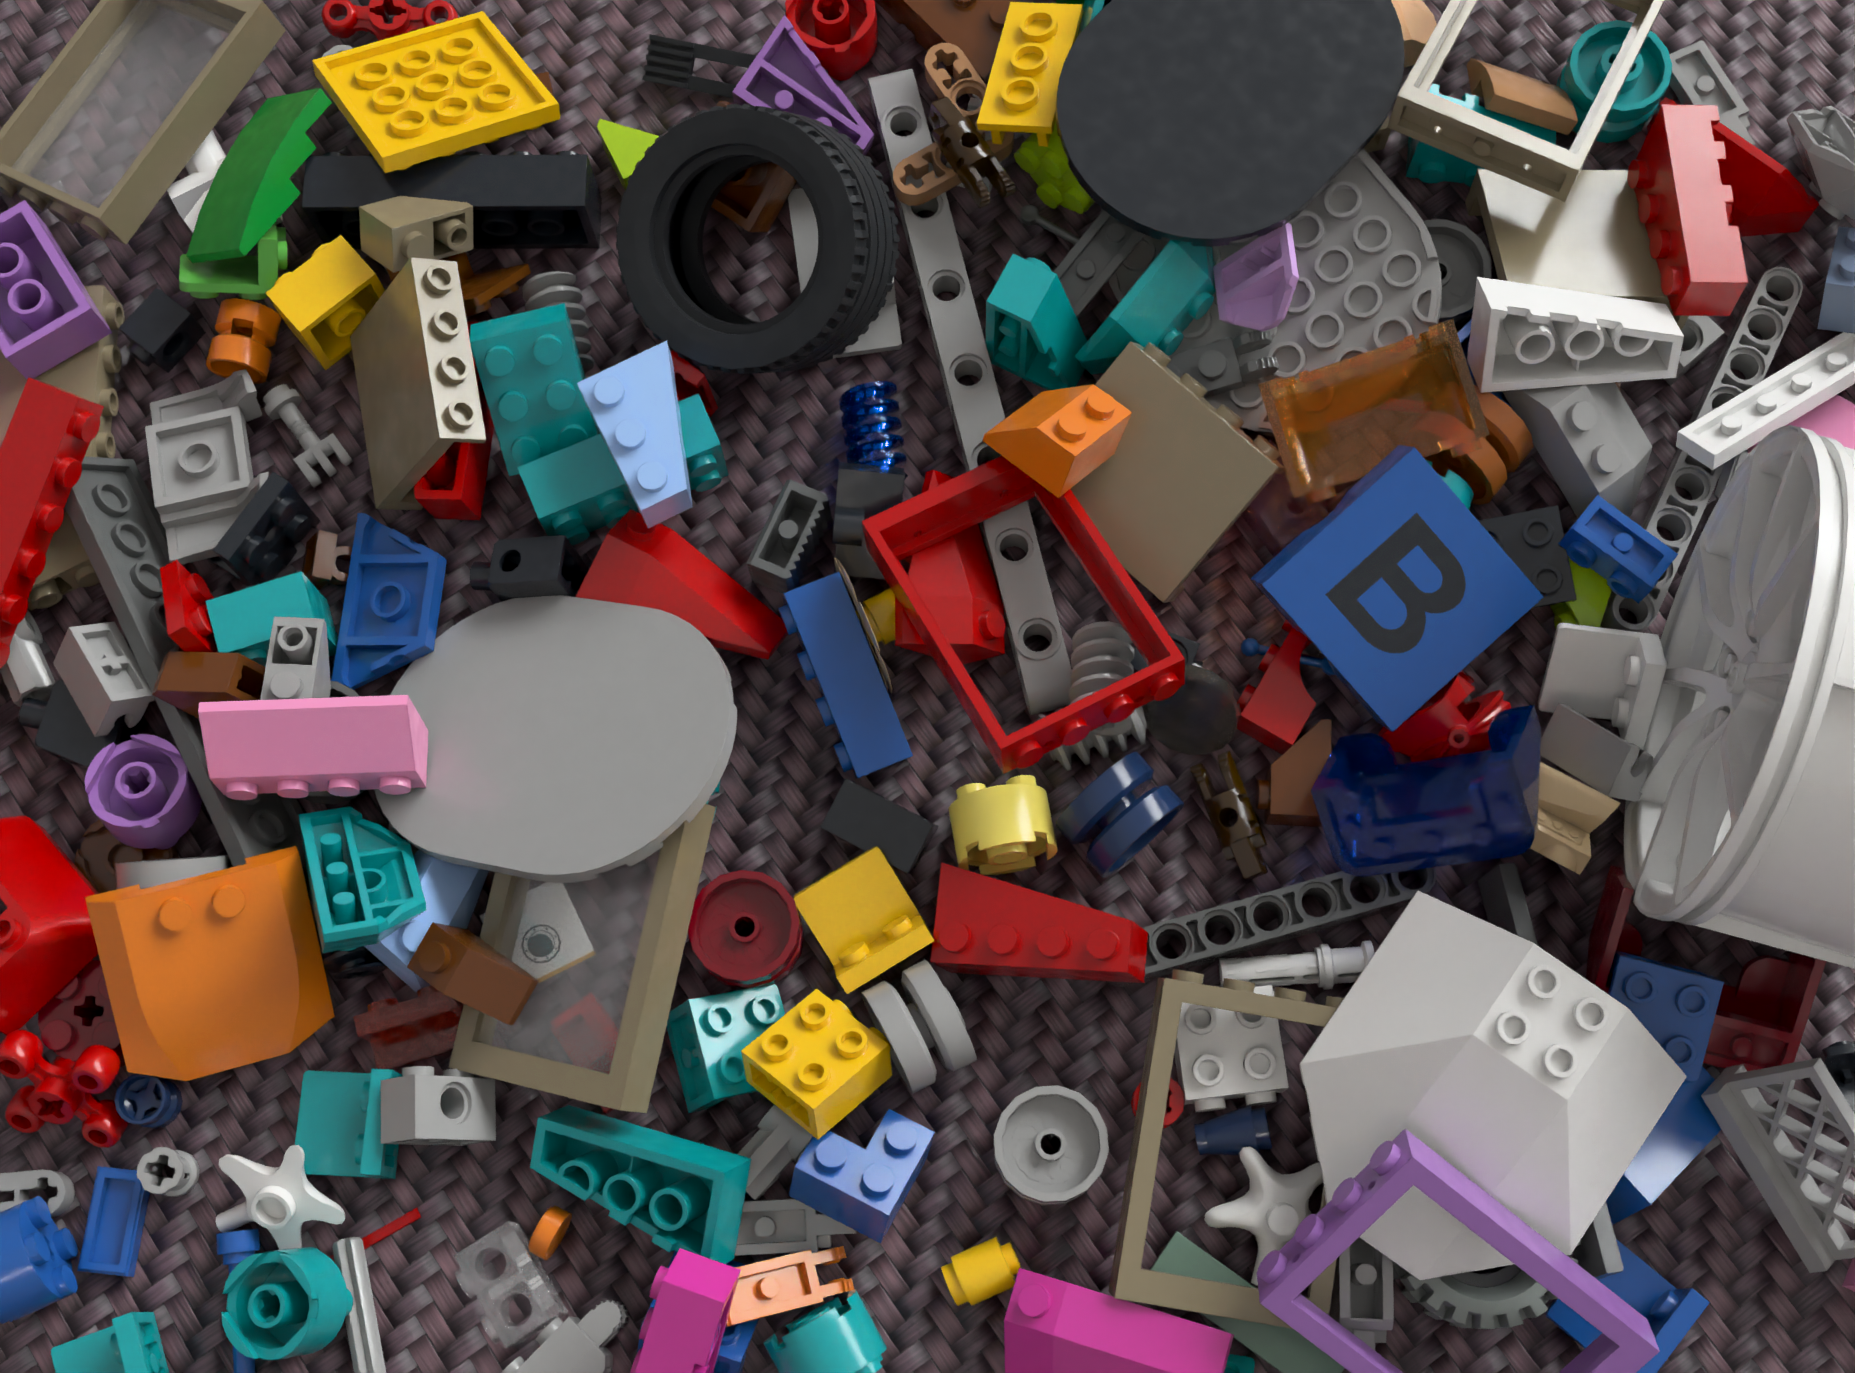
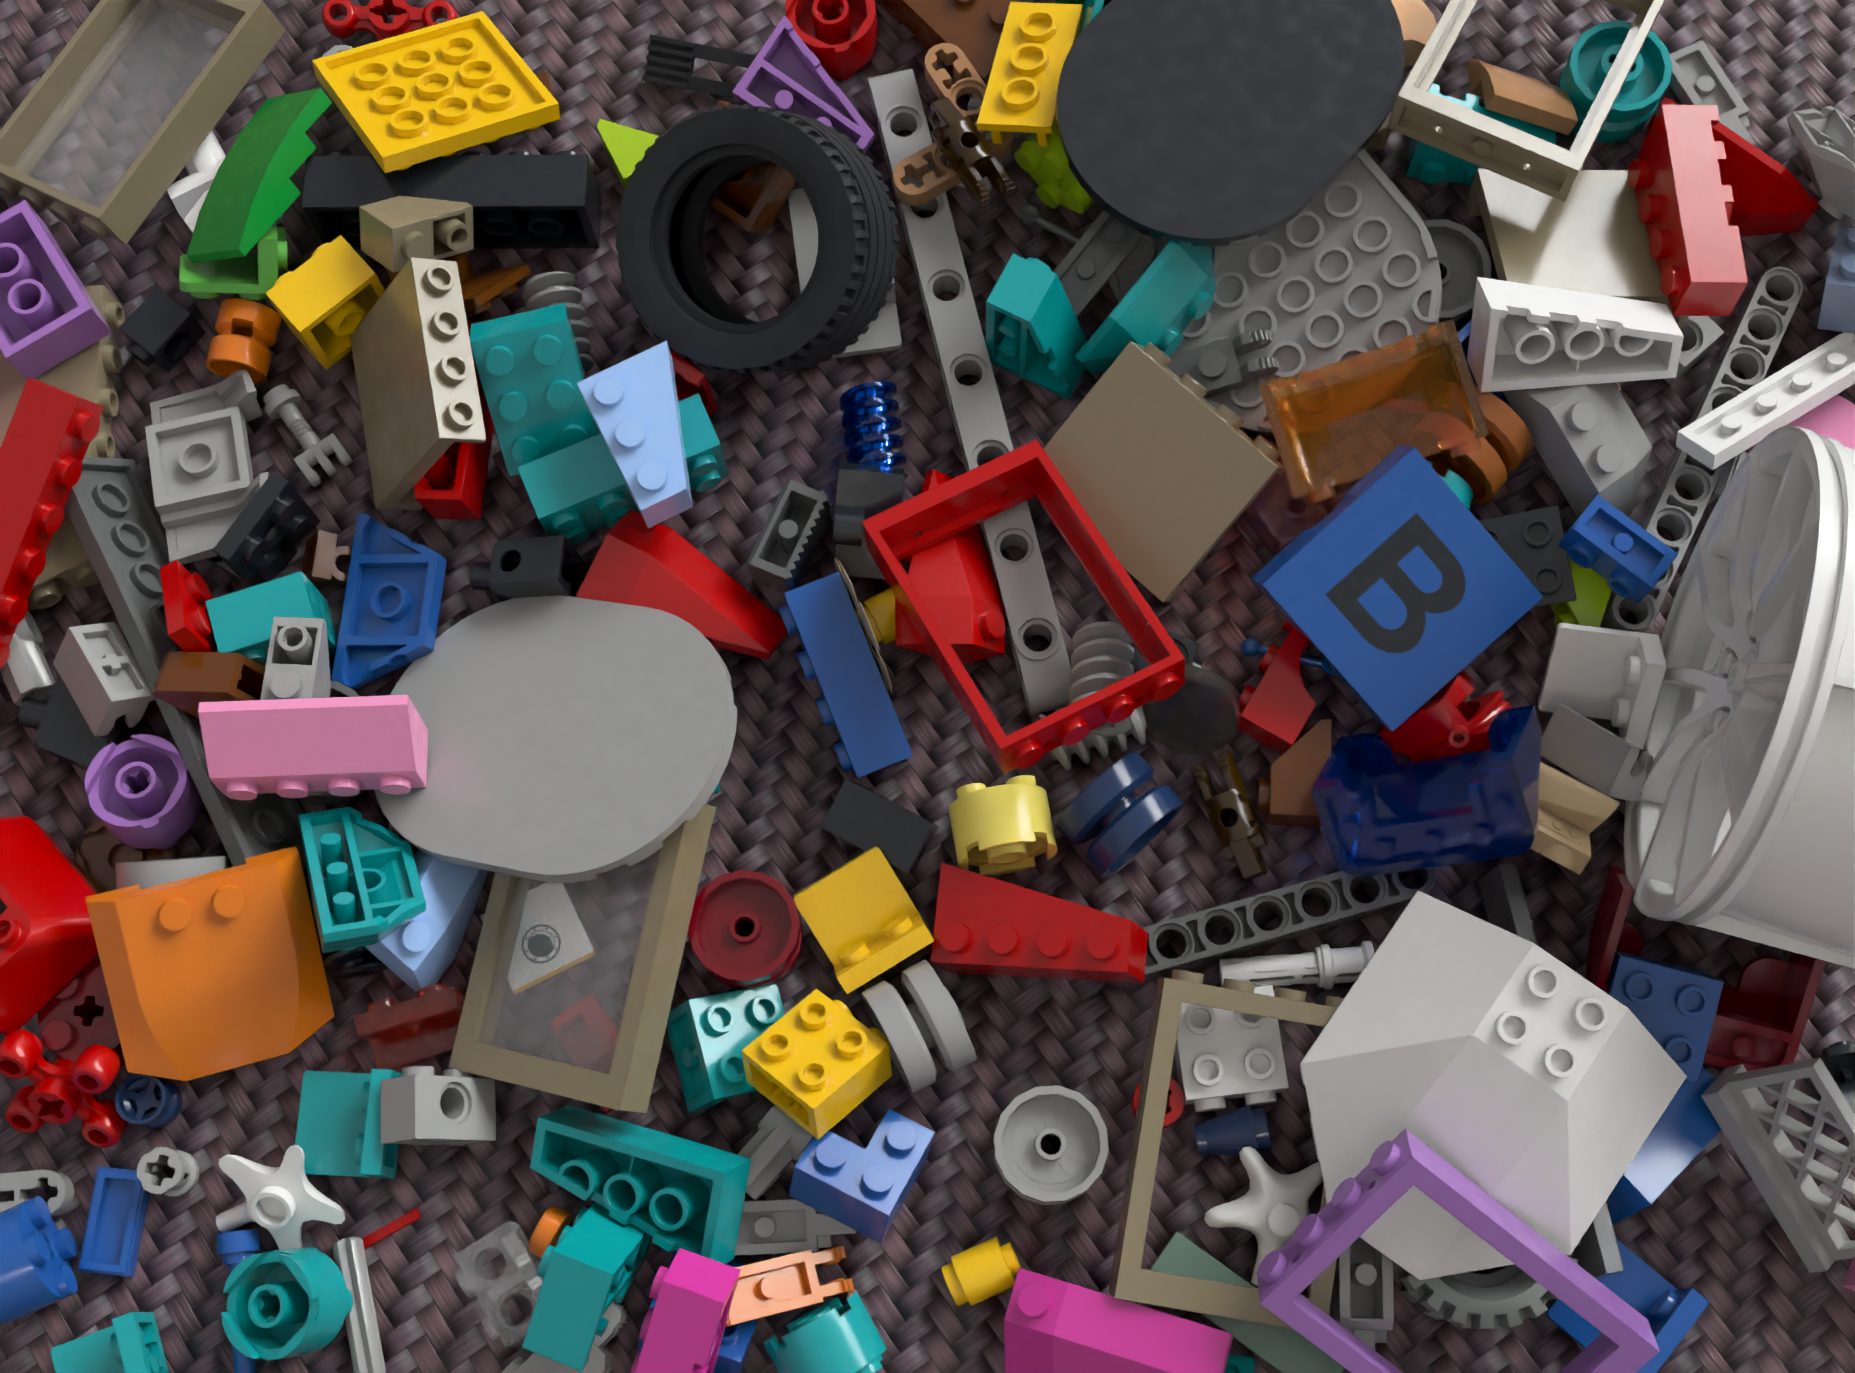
(472, 972): reddish brown slope -> none
(580, 1281): none -> teal wedge
(1061, 435): orange slope -> none
(1258, 281): lavender slope -> none

